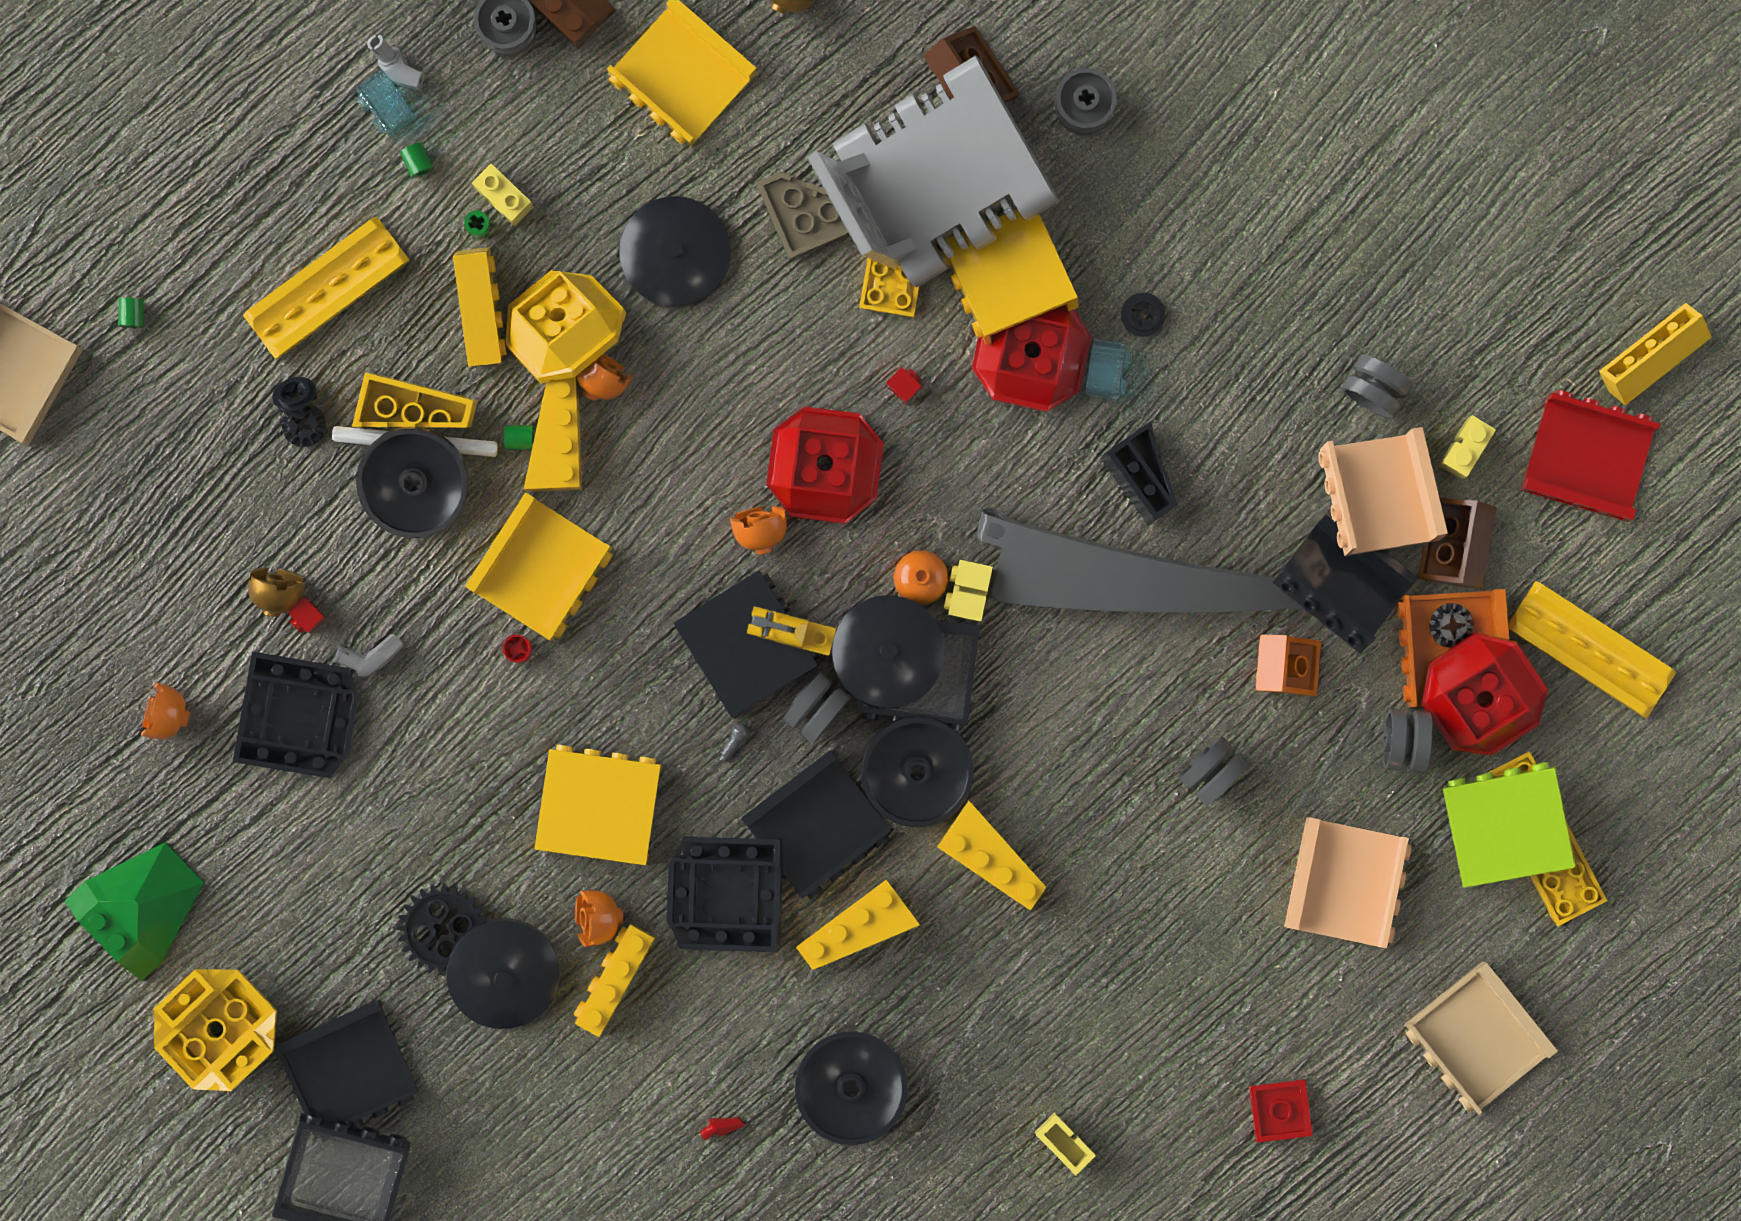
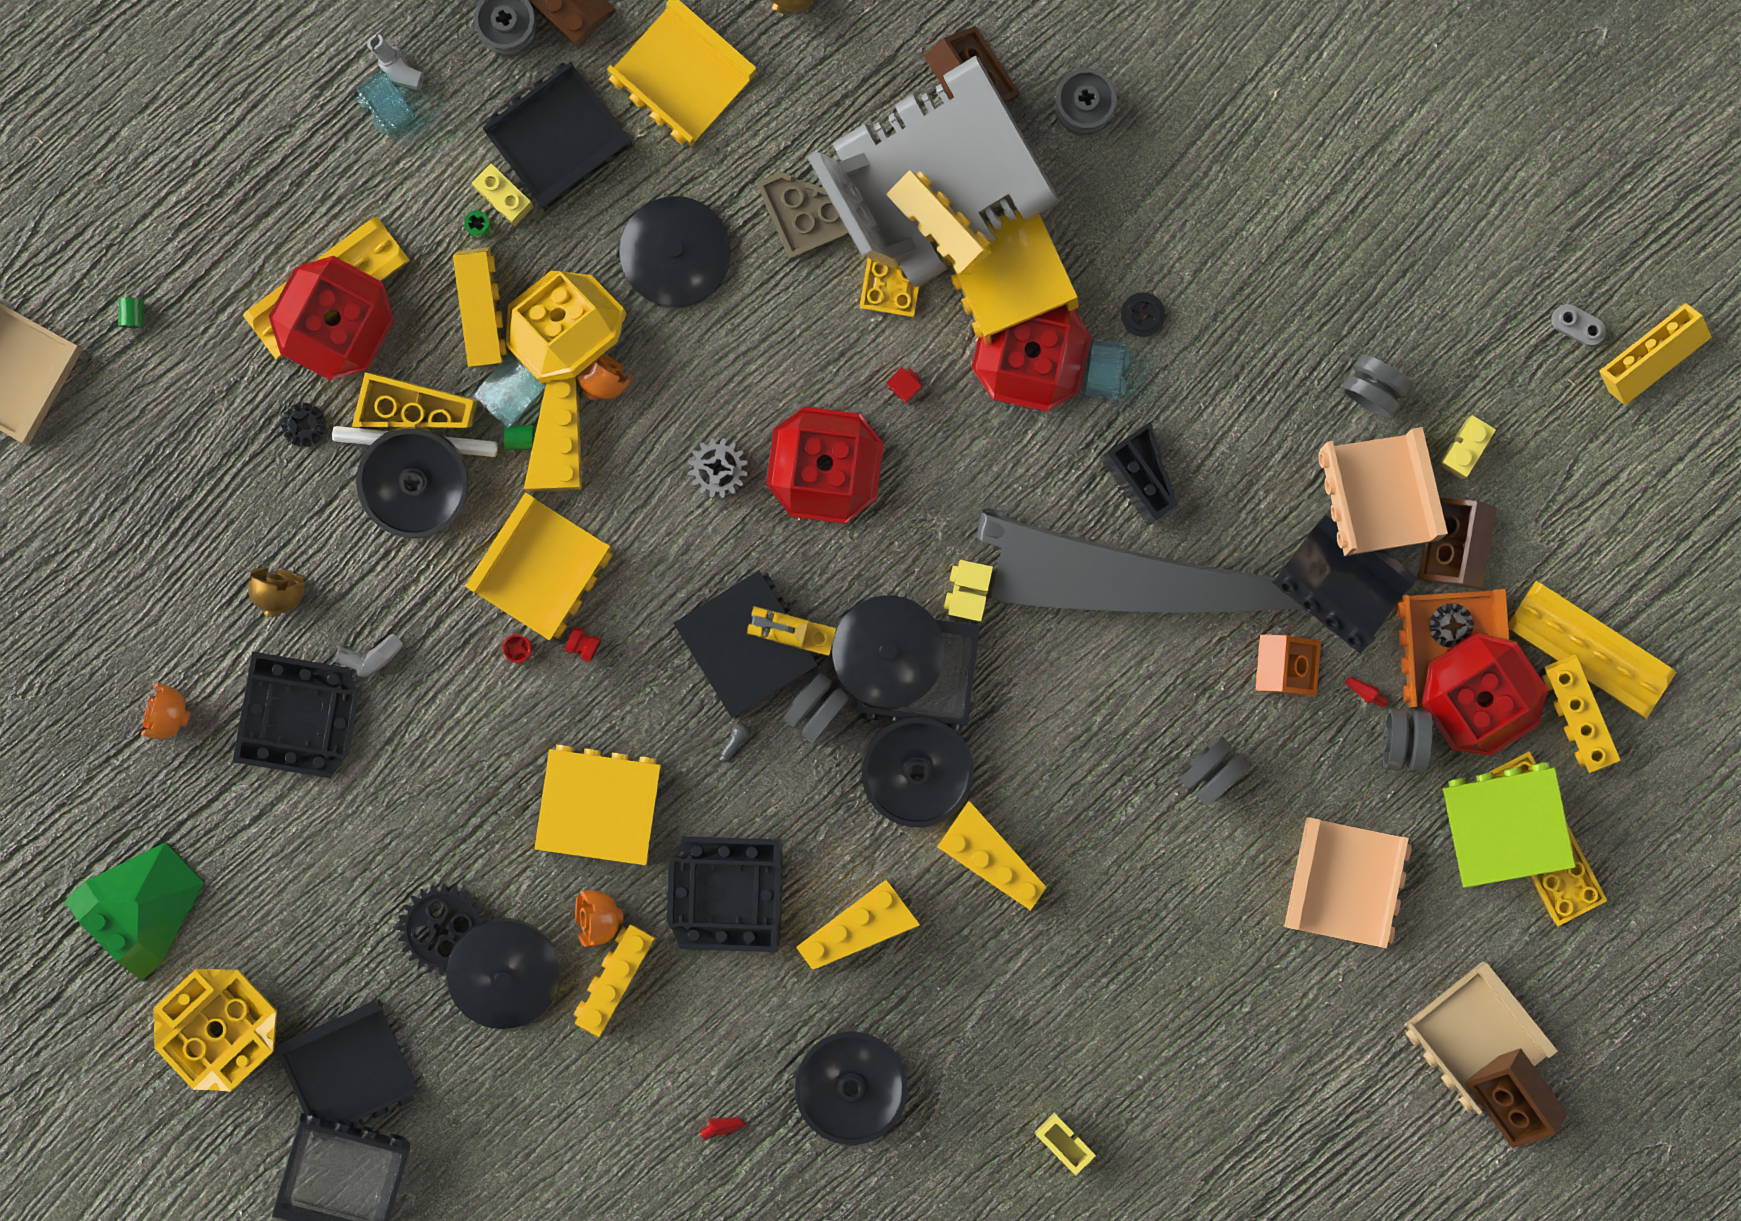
(288, 389): black gear -> none
(300, 322): none -> red piece
(306, 616): red plate -> none
(416, 160): green gear -> none
(509, 391): none -> clear light blue hinge
(556, 135): none -> black panel
(582, 644): none -> red wheel
(720, 456): none -> light grey gear
(759, 529): orange cylinder -> none
(820, 823): black panel -> none
(921, 577): orange cylinder -> none
(939, 222): none -> yellow wedge
(1280, 1110): red plate -> none
(1366, 691): none -> red bar
(1517, 1099): none -> reddish brown slope
(1578, 327): none -> light grey plate
(1582, 714): none -> yellow brick
(1589, 455): red panel -> none

